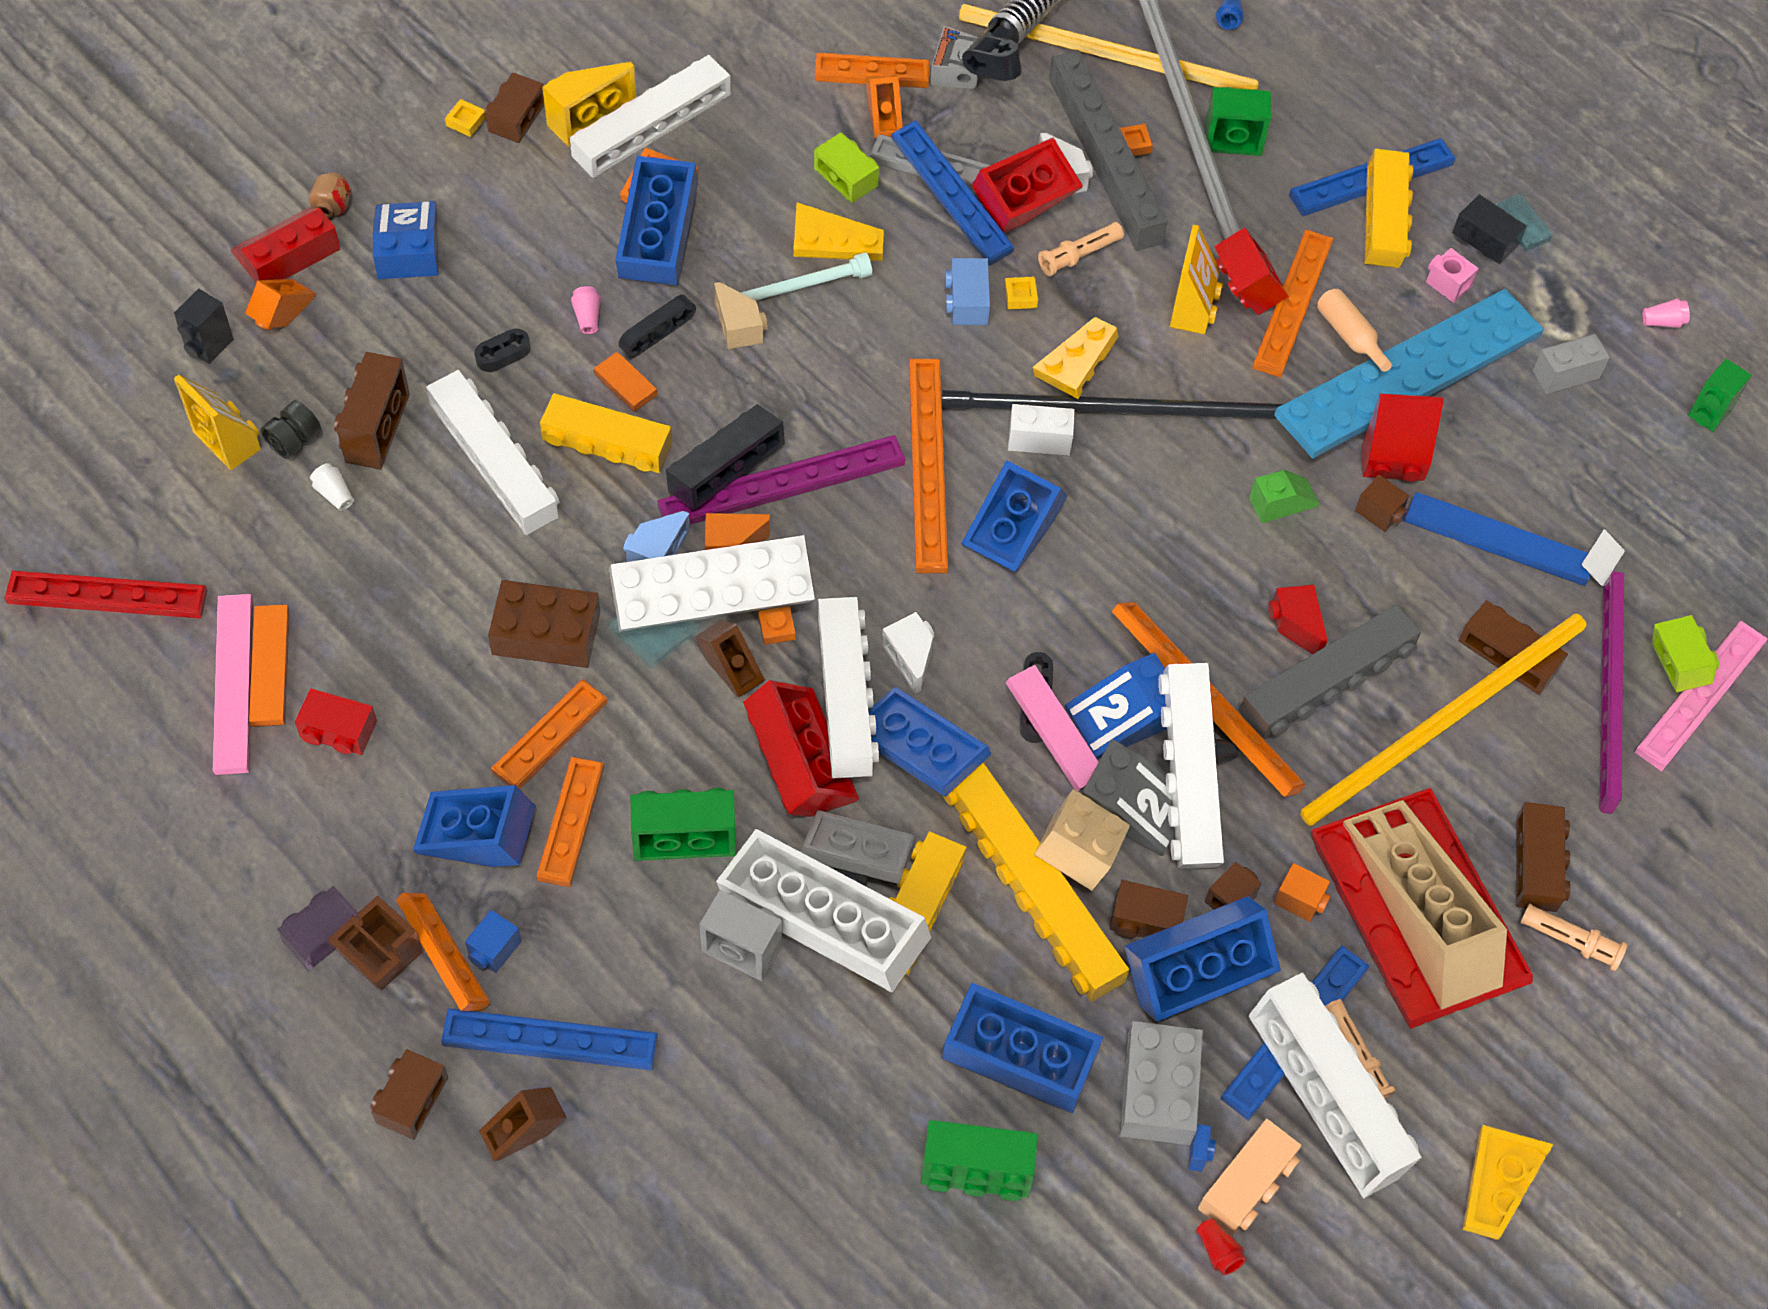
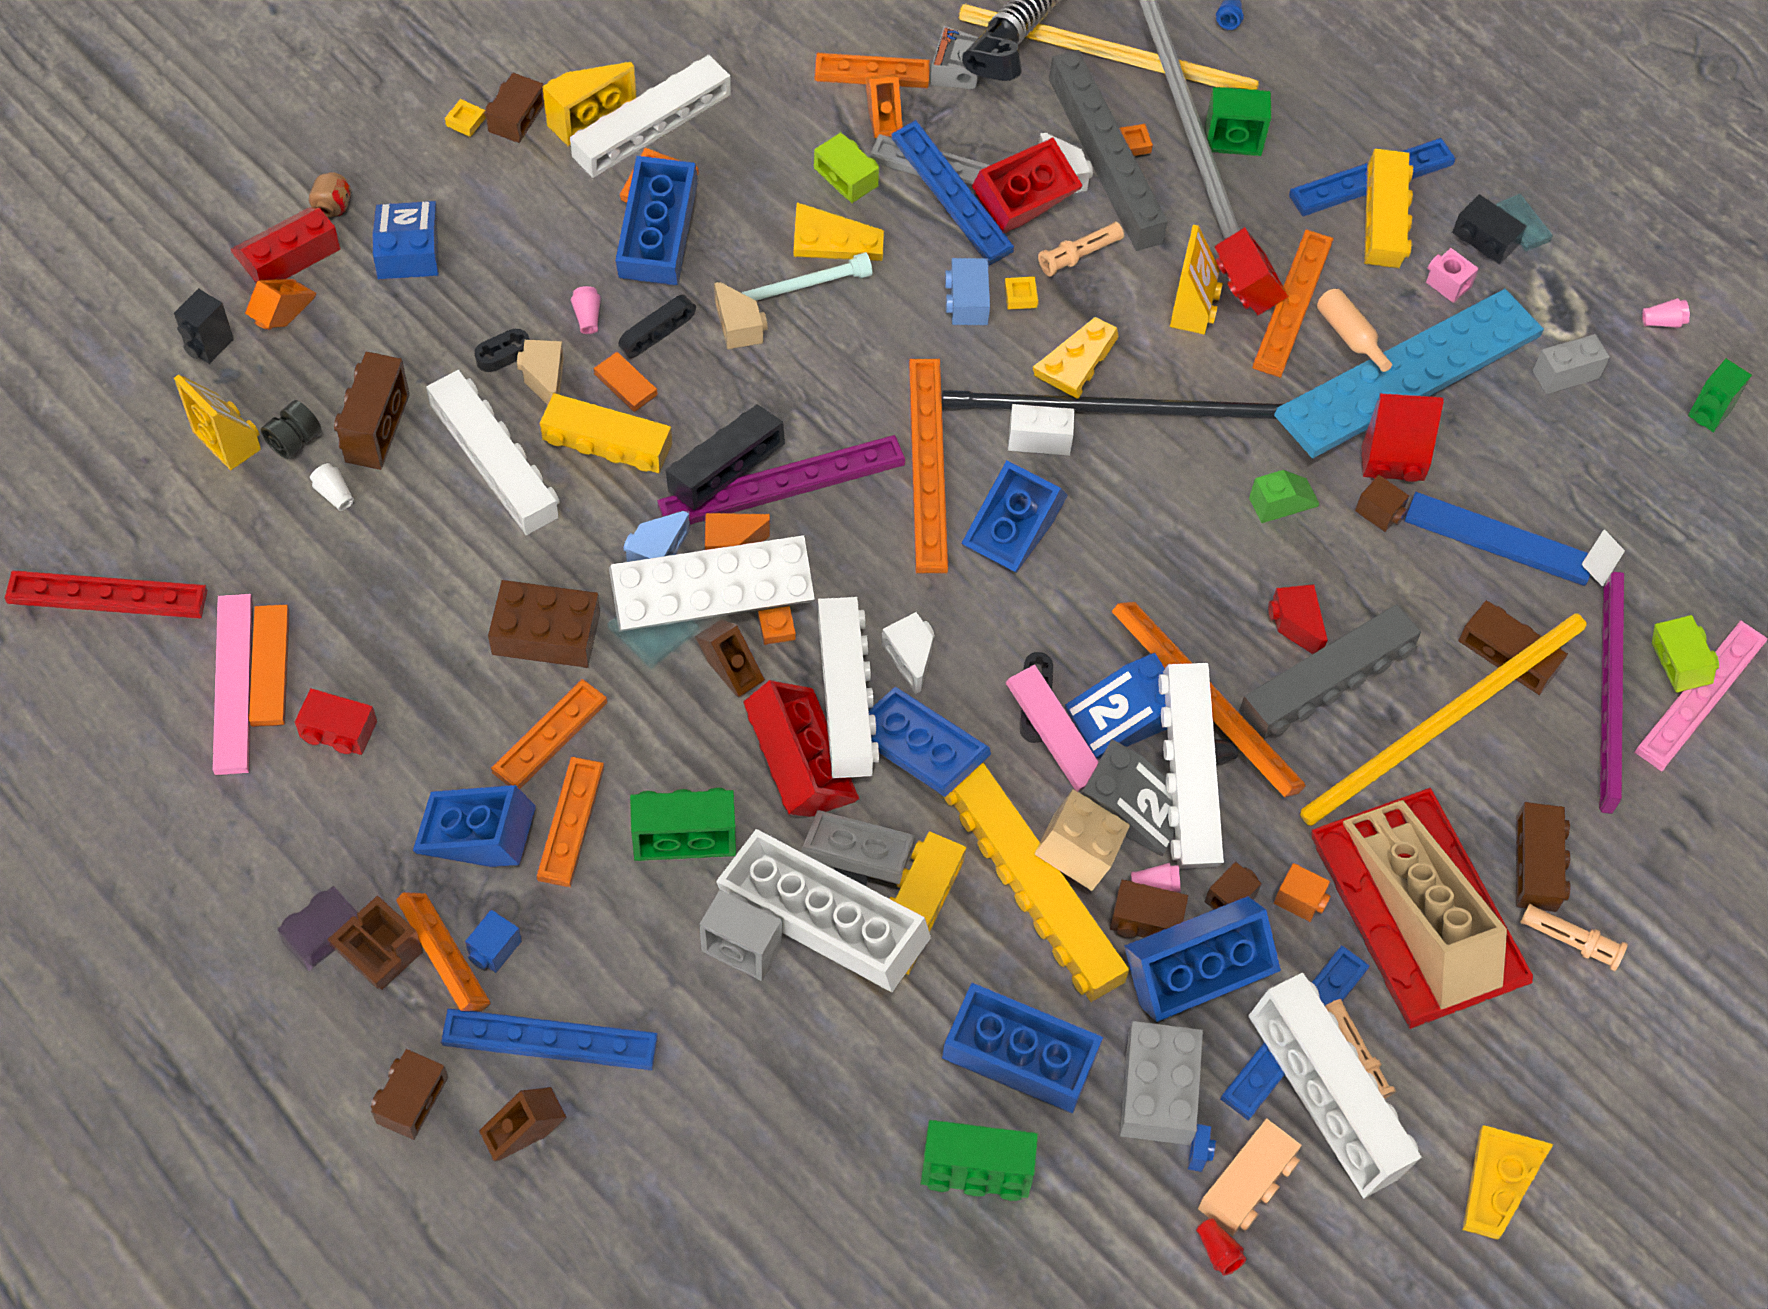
(542, 367): none -> tan slope
(1161, 877): none -> bright pink cone

